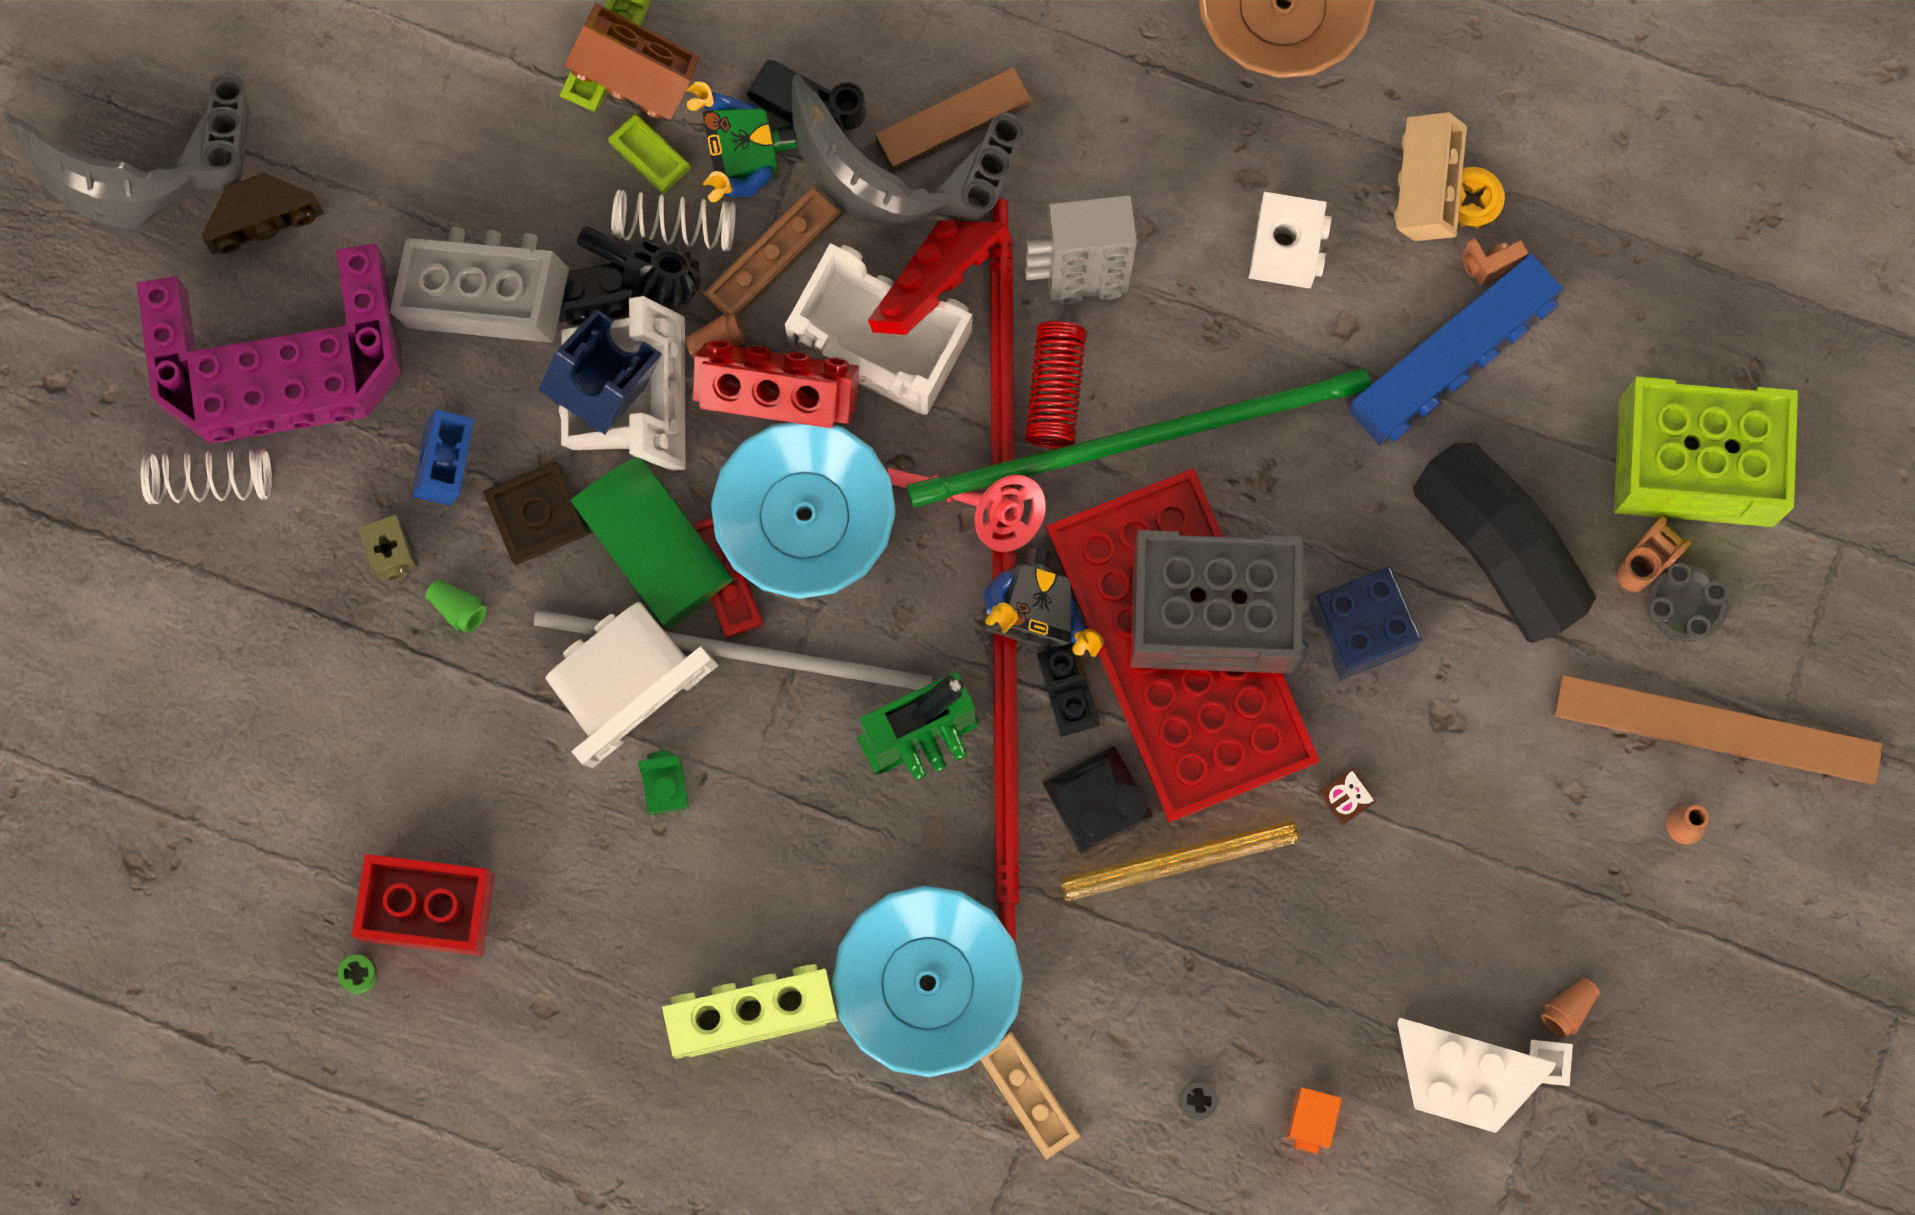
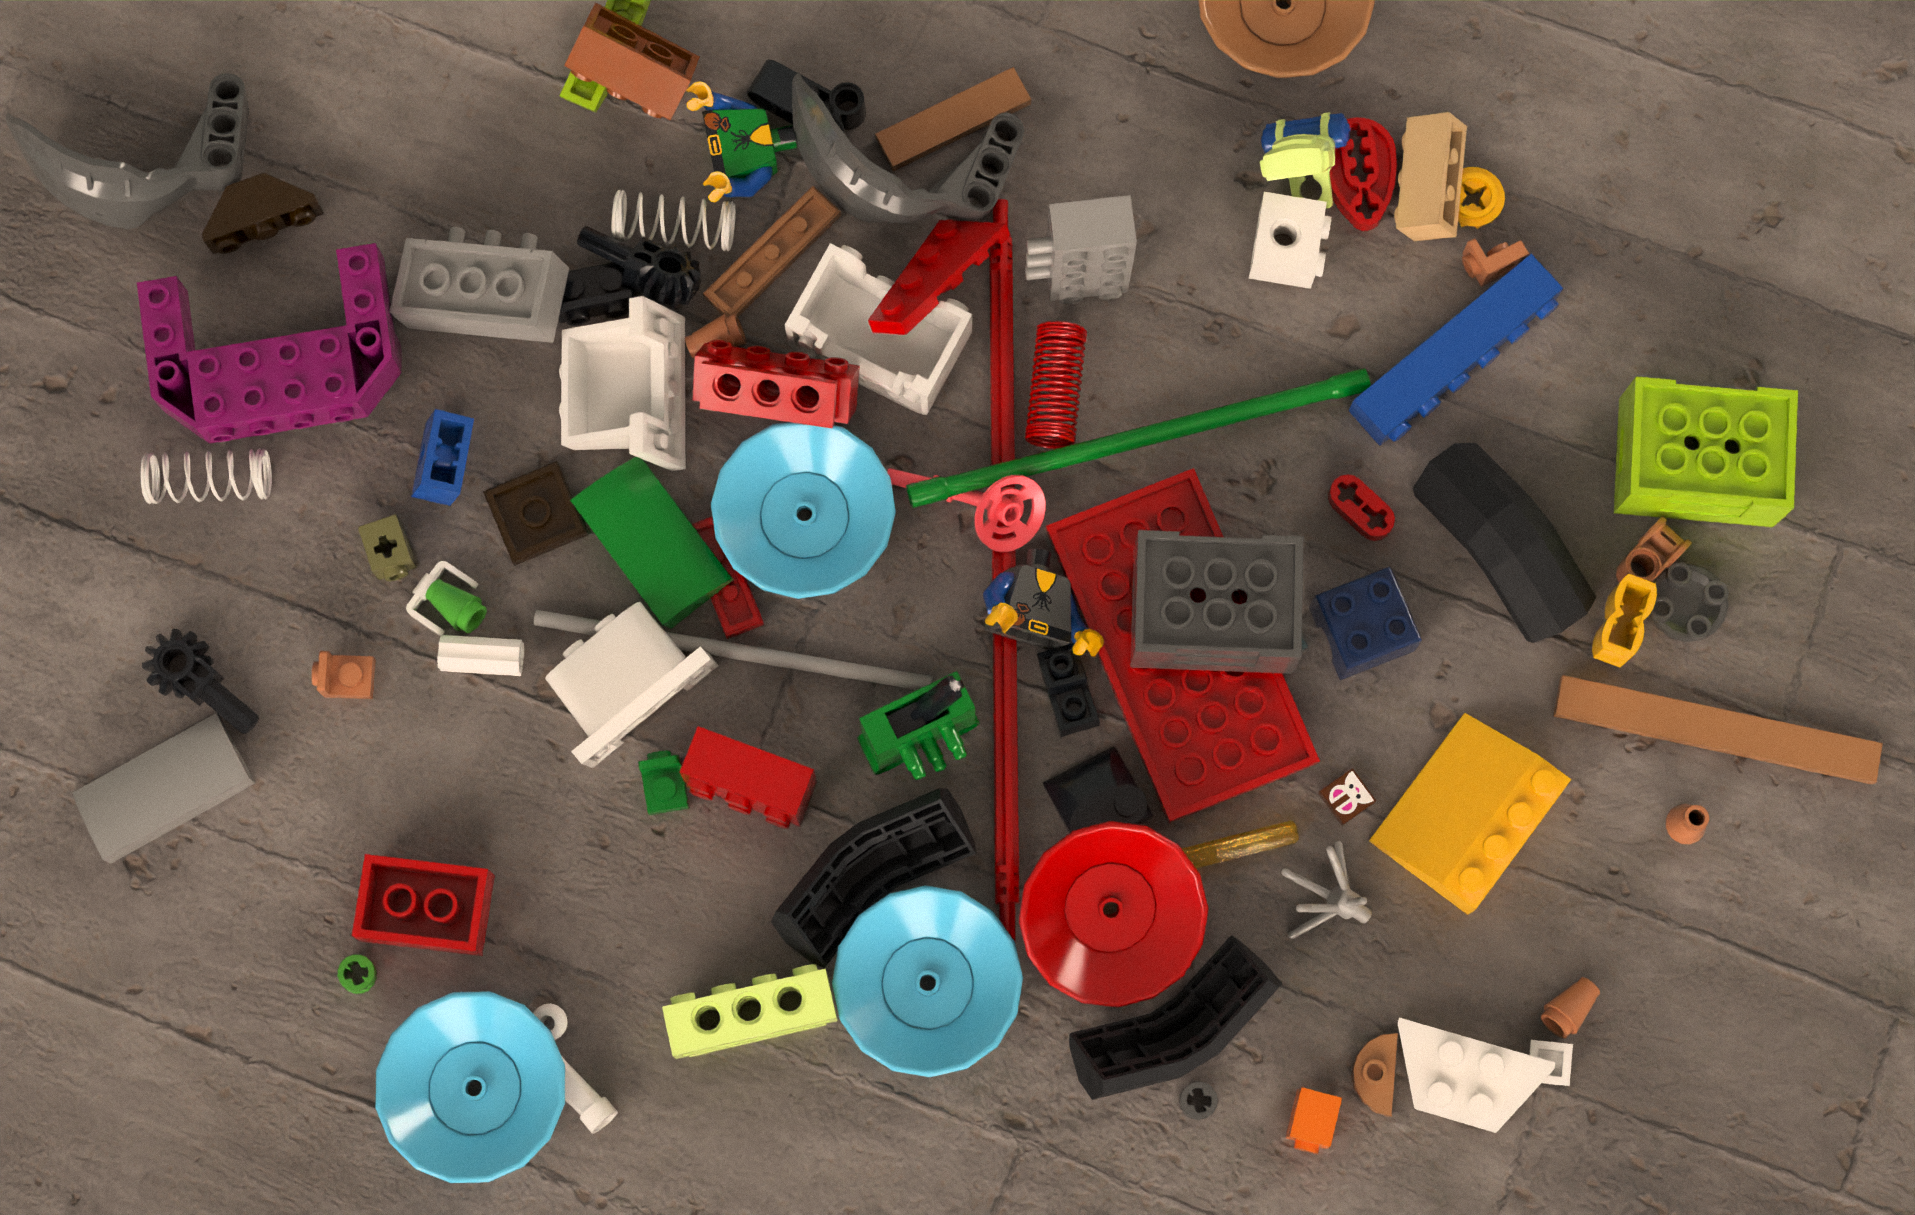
(162, 788): none -> light grey slope
(196, 679): none -> black gear
(344, 676): none -> nougat bracket
(421, 589): none -> white piece
(427, 1079): none -> medium azure dish
(480, 655): none -> white axle
(594, 1110): none -> white plant
(596, 376): dark blue piece -> none
(649, 153): lime tile -> none
(748, 778): none -> red brick
(869, 865): none -> black piece
(1029, 1097): tan tile -> none
(1119, 954): none -> red dish
(1180, 1032): none -> black piece
(1304, 149): none -> yellowish green piece
(1340, 900): none -> light grey plant
(1368, 500): none -> red beam
(1375, 1073): none -> medium nougat plate
(1379, 184): none -> red piece
(1469, 812): none -> yellow slope
(1624, 614): none -> yellow brick

